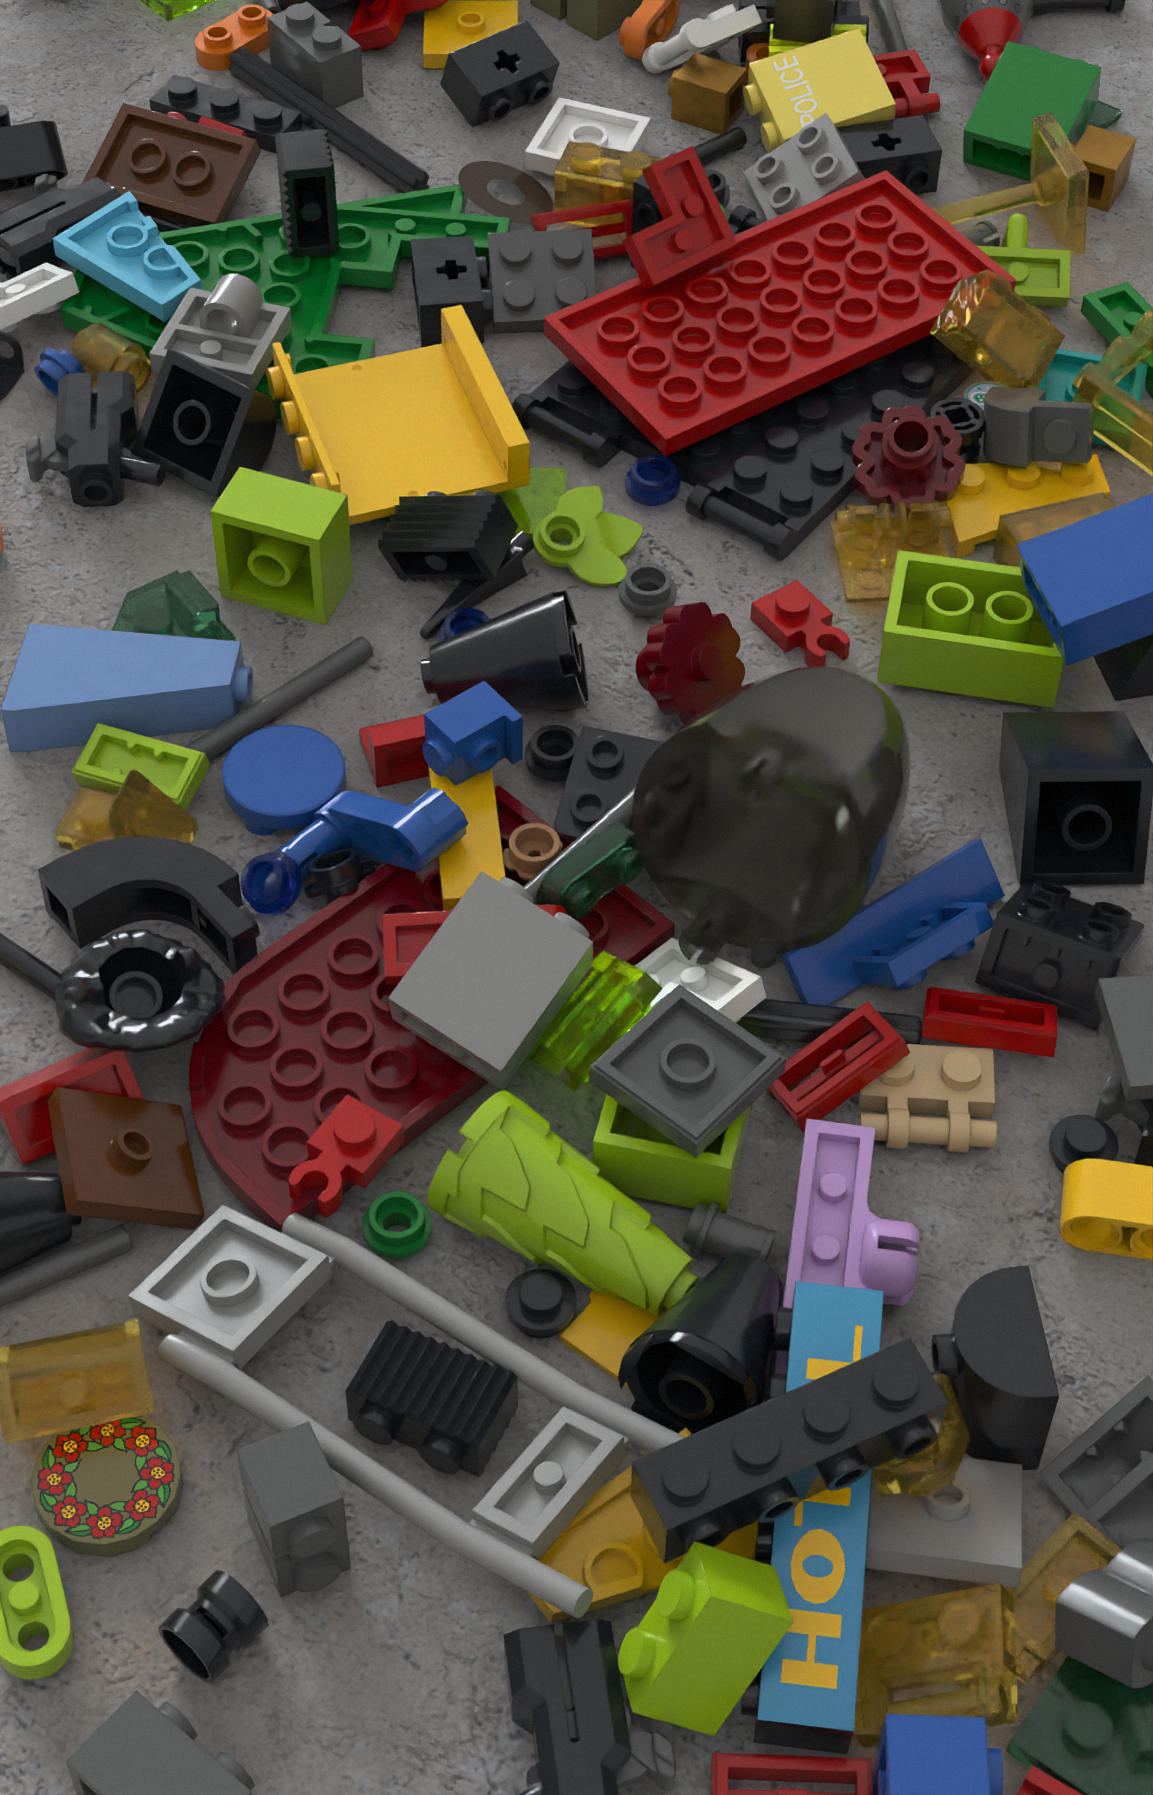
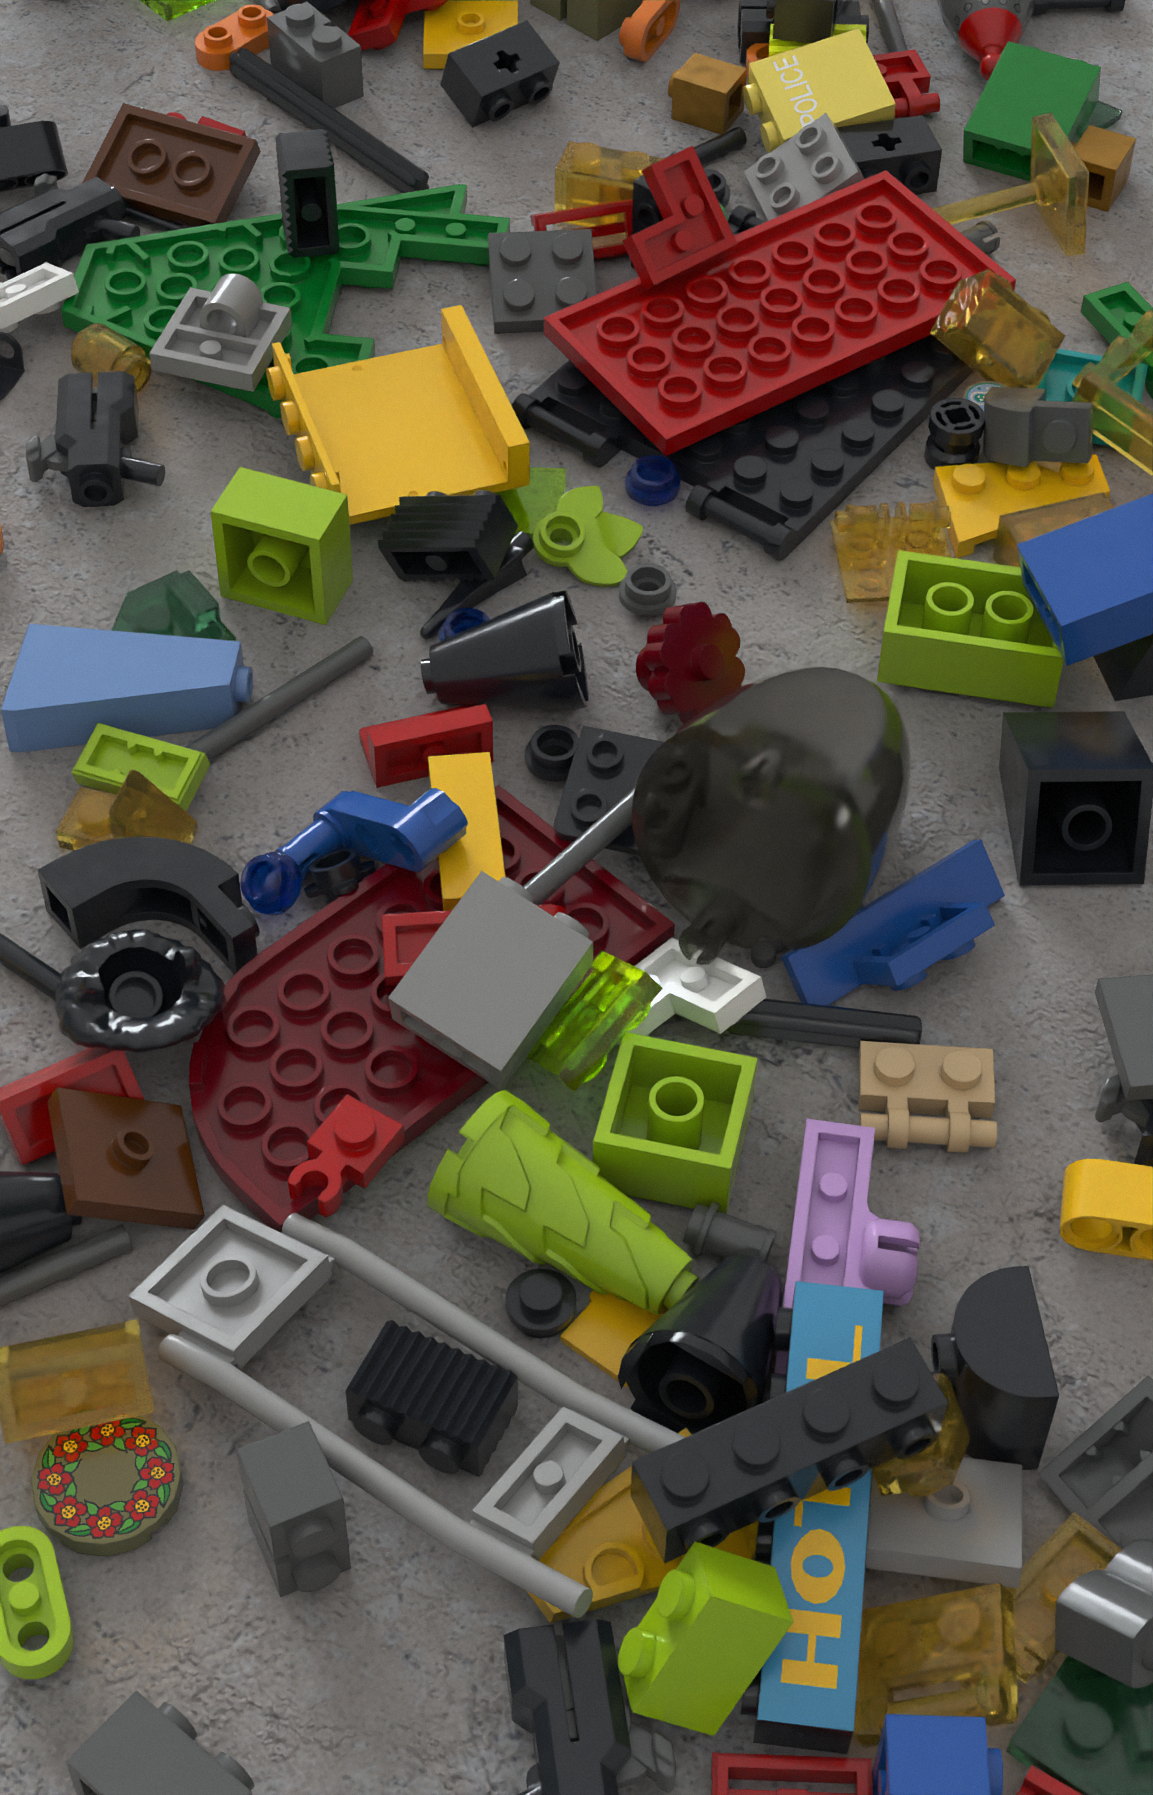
(55, 366): blue plate -> none
(128, 257): medium azure wing -> none
(204, 424): black brick -> none
(213, 1626): black wheel -> none
(256, 117): black plate -> none
(282, 777): blue tile -> none
(392, 1210): green plate -> none
(449, 276): black brick -> none
(472, 734): blue brick -> none
(474, 180): dark brown piece -> none
(531, 849): medium nougat plate -> none
(583, 123): white plate -> none
(592, 870): clear green plate -> none
(687, 1070): dark grey plate -> none
(700, 37): white plate -> none
(798, 619): red plate -> none
(841, 1072): red tile -> none
(907, 458): dark red plant -> none
(990, 1021): red tile -> none
(1039, 273): lime plate -> none
(1057, 949): black bracket -> none
(1082, 1138): black plate -> none

